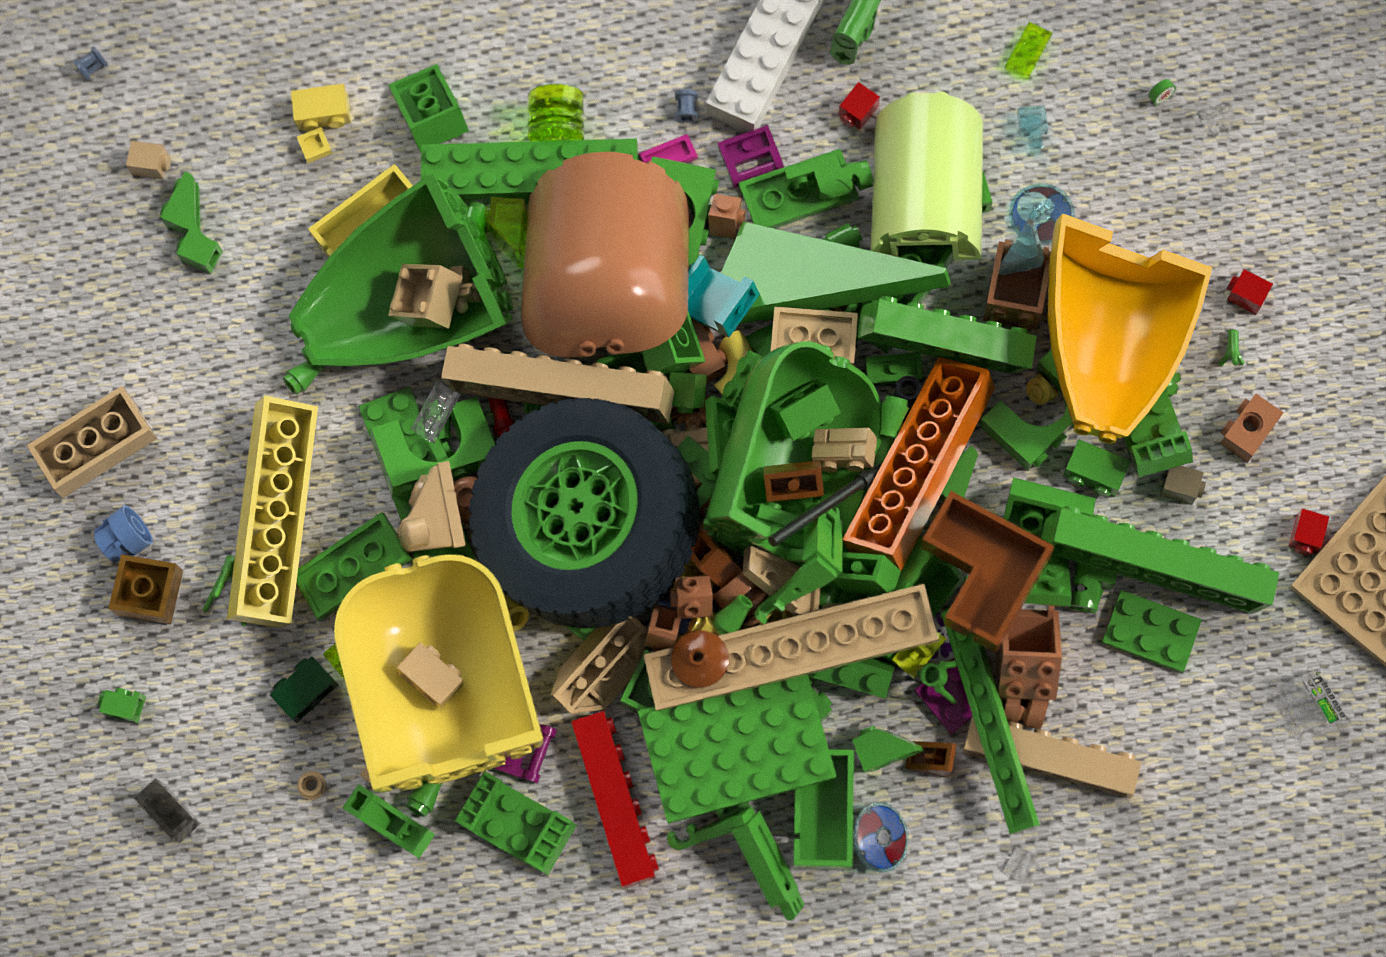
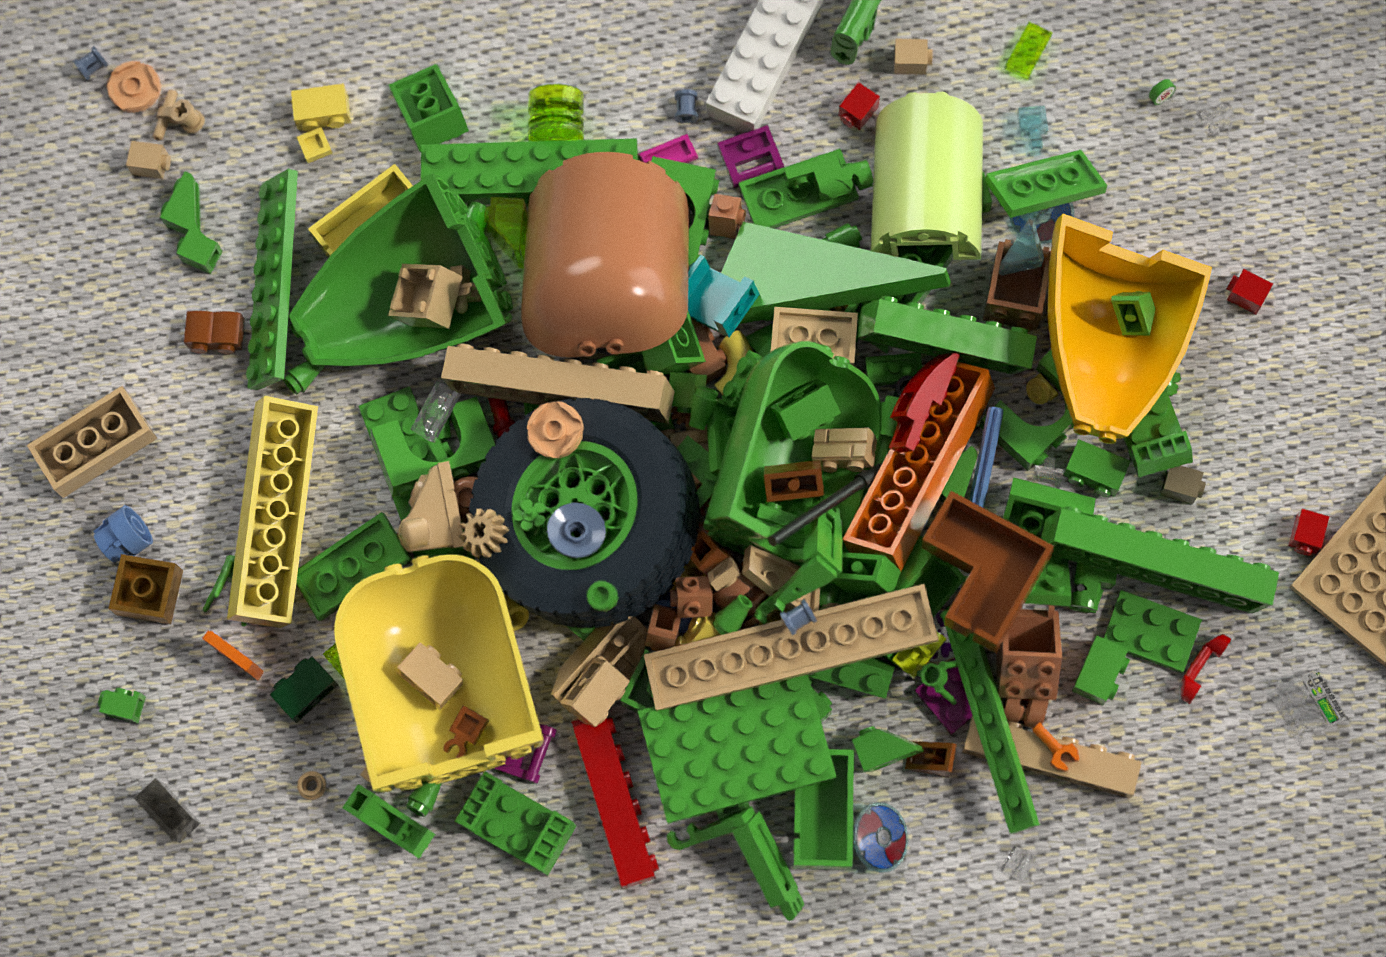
(139, 94): none -> light nougat tile
(177, 113): none -> tan piece
(214, 331): none -> dark orange brick
(233, 654): none -> orange tile
(272, 280): none -> bright green plate
(468, 728): none -> dark orange plate
(475, 539): none -> tan gear
(529, 515): none -> bright green plant
(561, 424): none -> light nougat tile
(576, 518): none -> sand blue dish
(595, 692): none -> tan brick
(602, 596): none -> bright green tile
(701, 673): dark orange dish -> none
(702, 406): none -> bright green cone
(724, 574): none -> tan plate
(798, 617): none -> sand blue bush
(912, 56): none -> tan brick
(923, 391): none -> red slope
(986, 455): none -> medium blue axle
(1045, 183): none -> bright green plate
(1047, 474): none -> clear tile
(1056, 748): none -> orange bar
(1100, 671): none -> bright green brick
(1134, 312): none -> bright green slope
(1215, 646): none -> red bar
(1232, 349): bright green bar -> none
(1261, 415): nougat brick -> none

